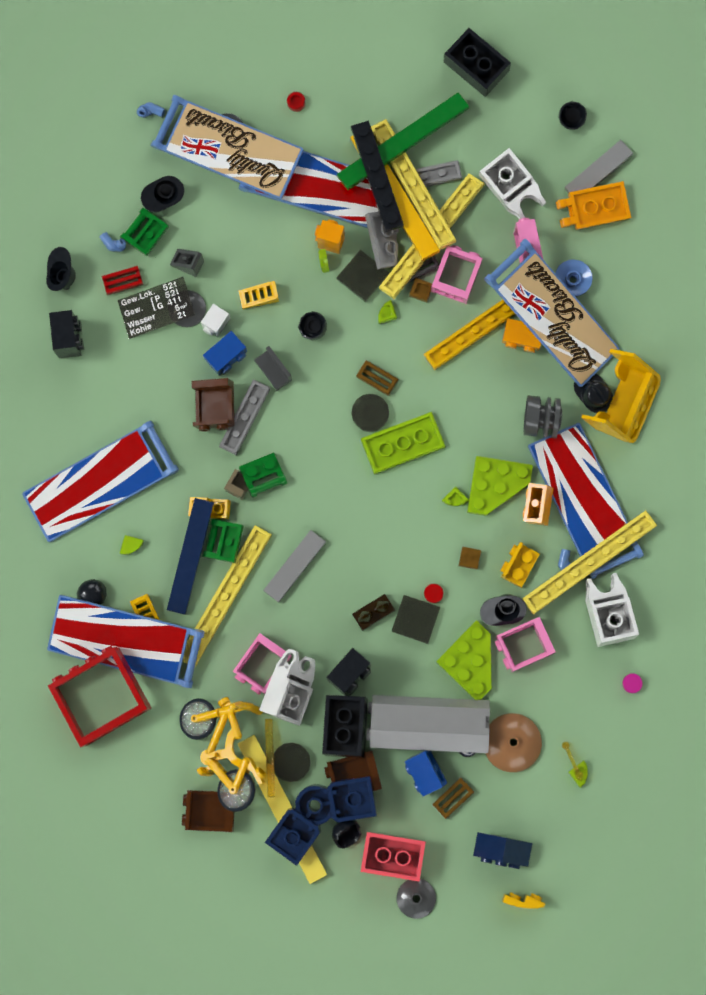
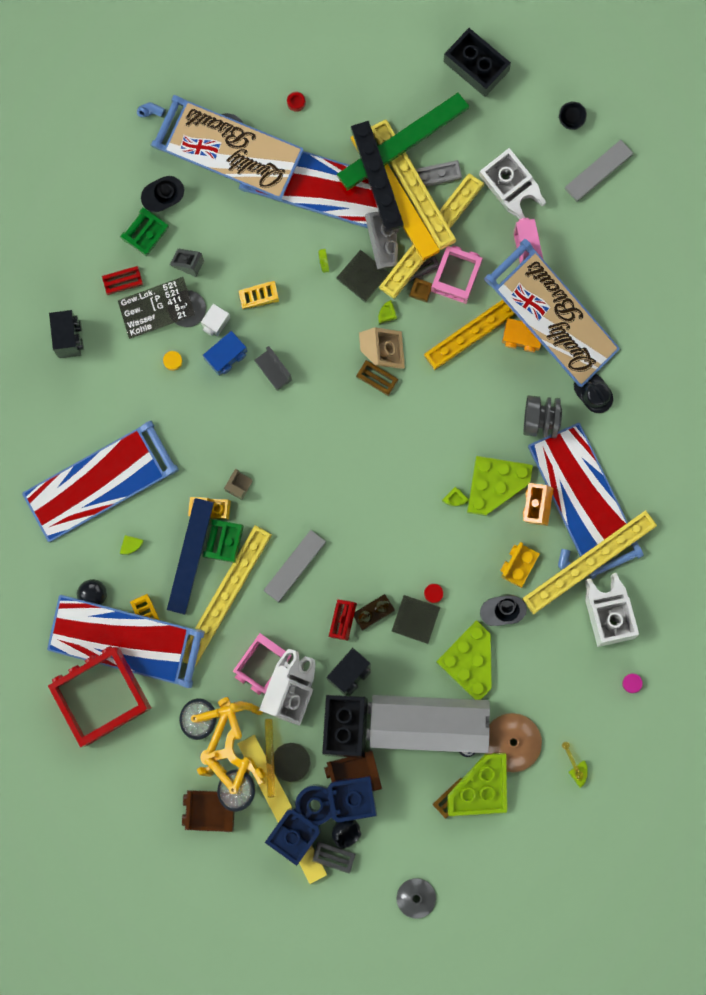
(59, 270): black piece -> none
(113, 245): medium blue arm -> none
(172, 360): none -> yellow tile
(214, 404): reddish brown panel -> none
(245, 417): light grey tile -> none
(260, 469): green plate -> none
(312, 325): black hair -> none
(318, 853): none -> dark grey tile
(330, 236): light orange brick -> none
(345, 620): none -> red tile
(370, 412): clear smoke tile -> none
(383, 347): none -> tan slope
(393, 856): coral brick -> none
(403, 443): lime tile -> none
(425, 772): blue brick -> none
(469, 558): pearl gold tile -> none
(482, 788): none -> lime plate
(502, 850): dark blue brick -> none
(531, 901): yellow slope -> none
(542, 635): bright pink window -> none
(579, 271): medium blue dish -> none
(595, 206): light orange tile -> none
(631, 400): yellow windscreen -> none

